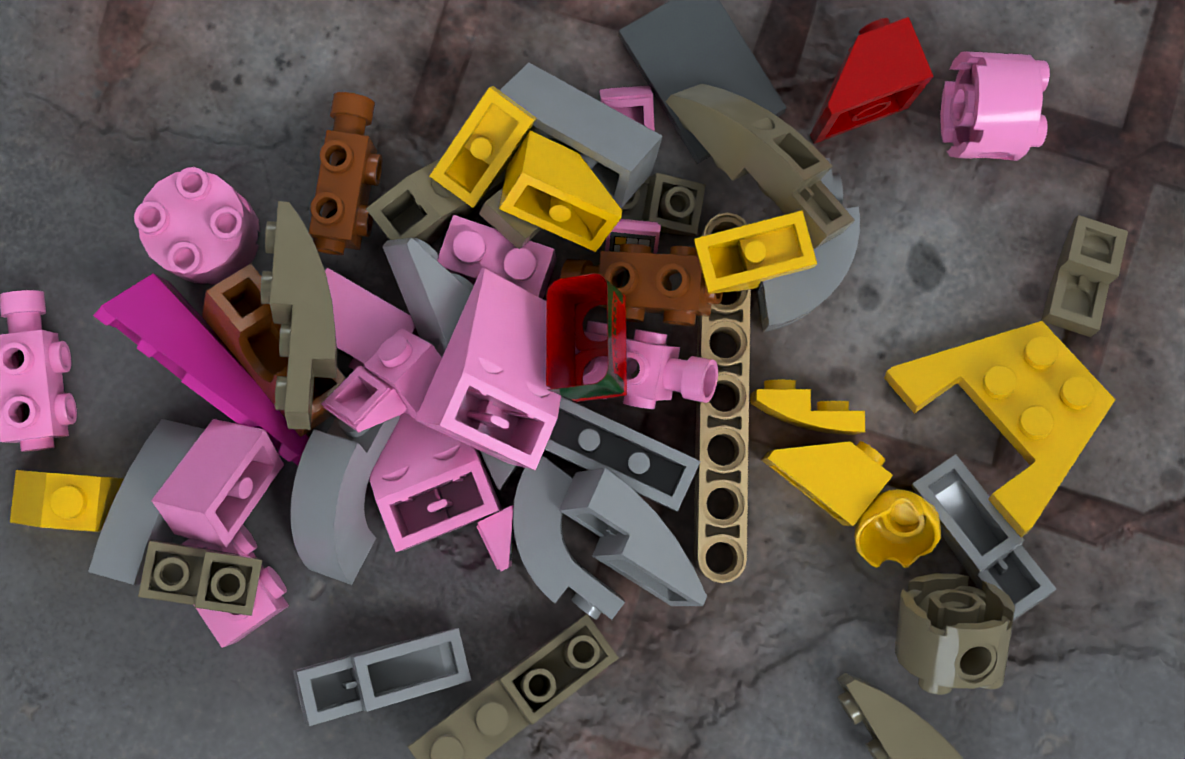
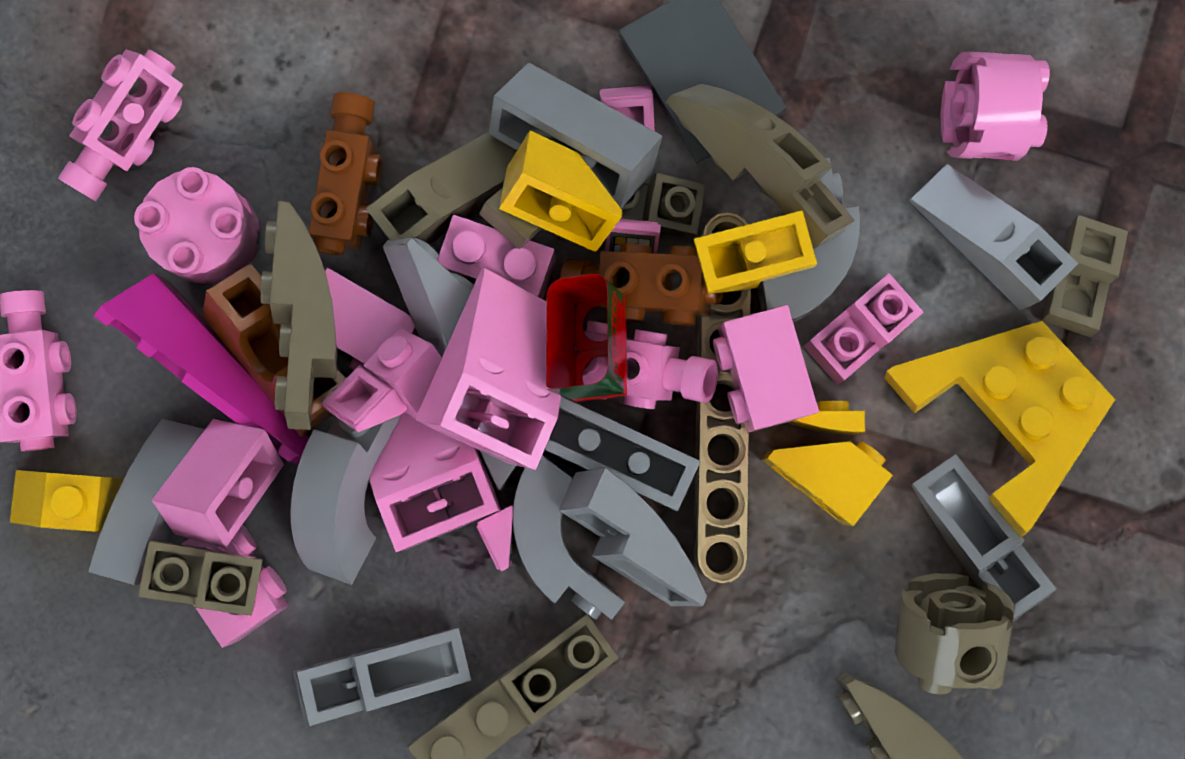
(131, 118): none -> bright pink brick
(483, 147): yellow slope -> none
(765, 369): none -> bright pink brick
(863, 329): none -> bright pink slope
(875, 80): red slope -> none
(897, 528): yellow hair -> none
(994, 237): none -> light grey slope

